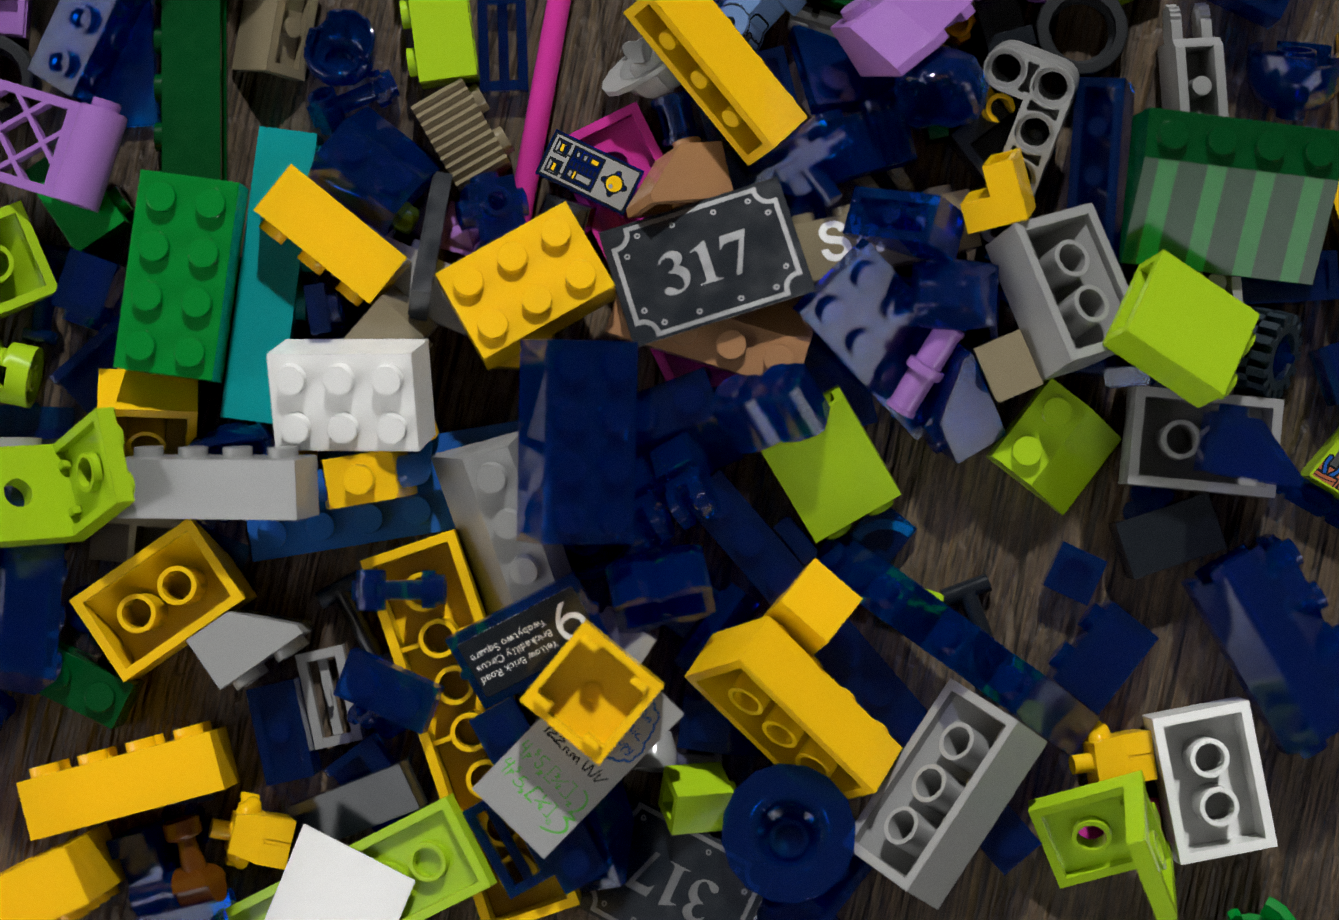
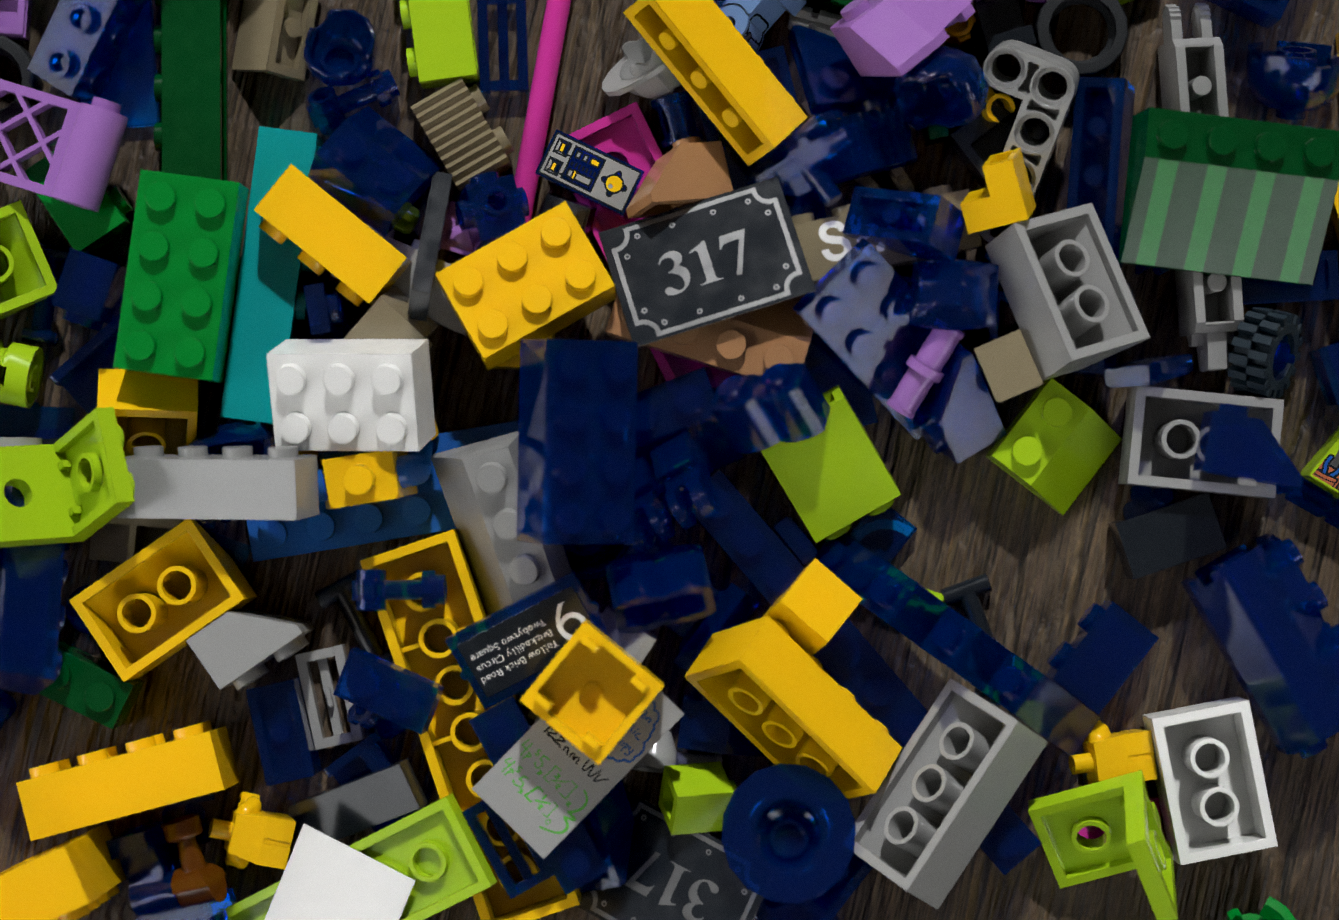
(1074, 573): clear blue plate -> none
(1182, 330): lime brick -> none

